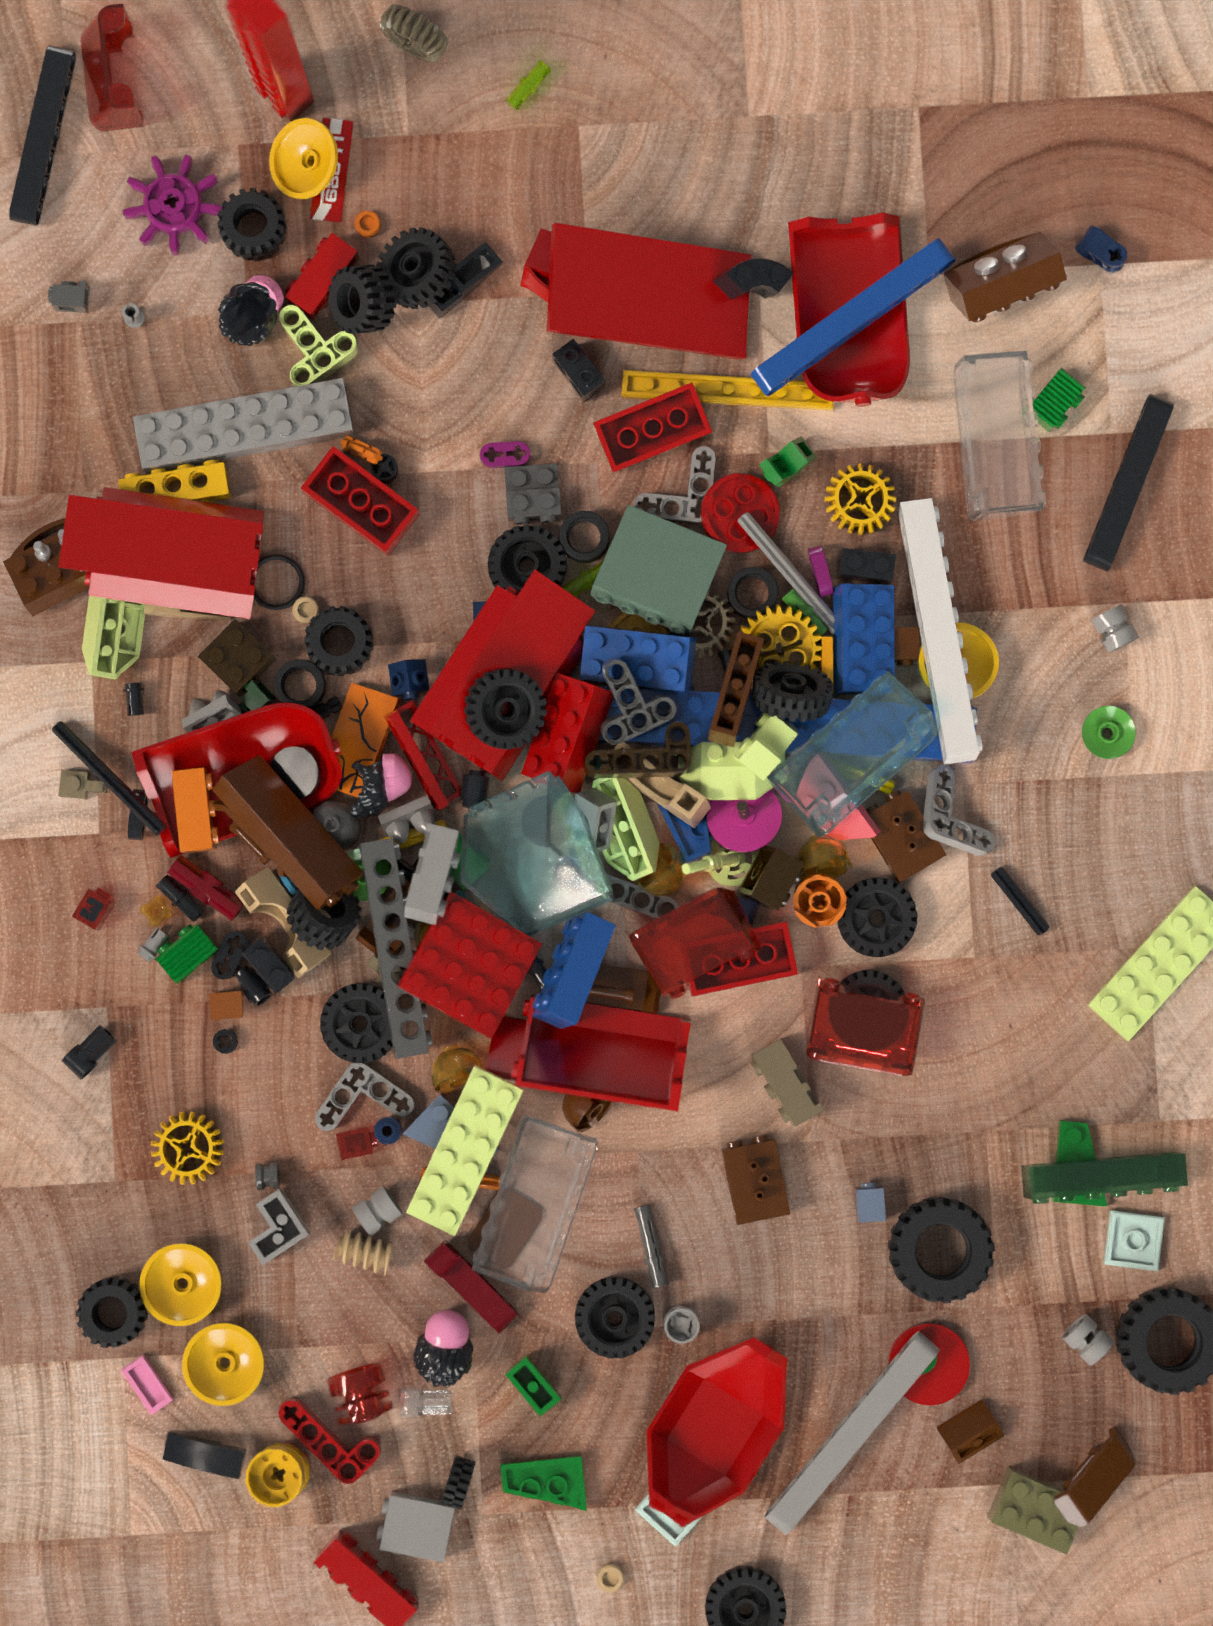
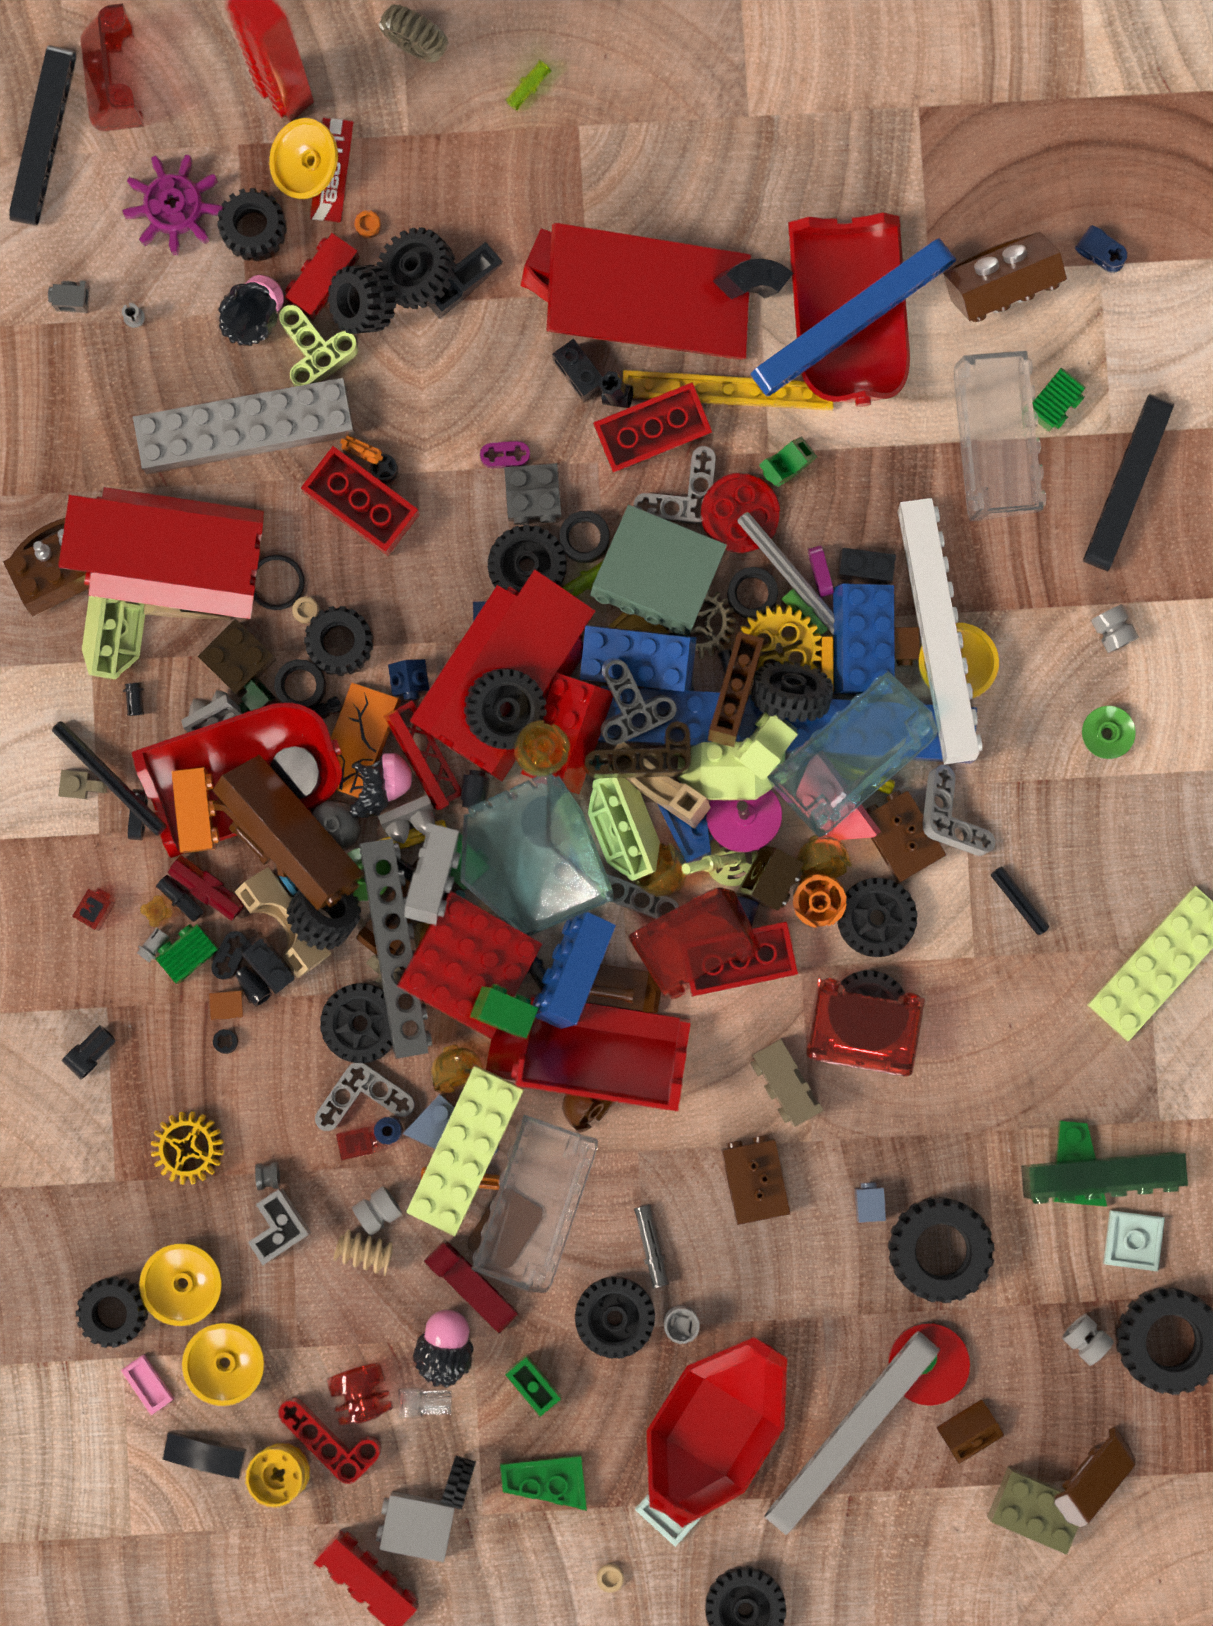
(215, 489): yellow brick -> none
(504, 1011): none -> green brick
(541, 749): none -> clear yellow cylinder
(599, 814): light grey brick -> none
(615, 391): none -> black piece
(867, 508): yellow gear -> none

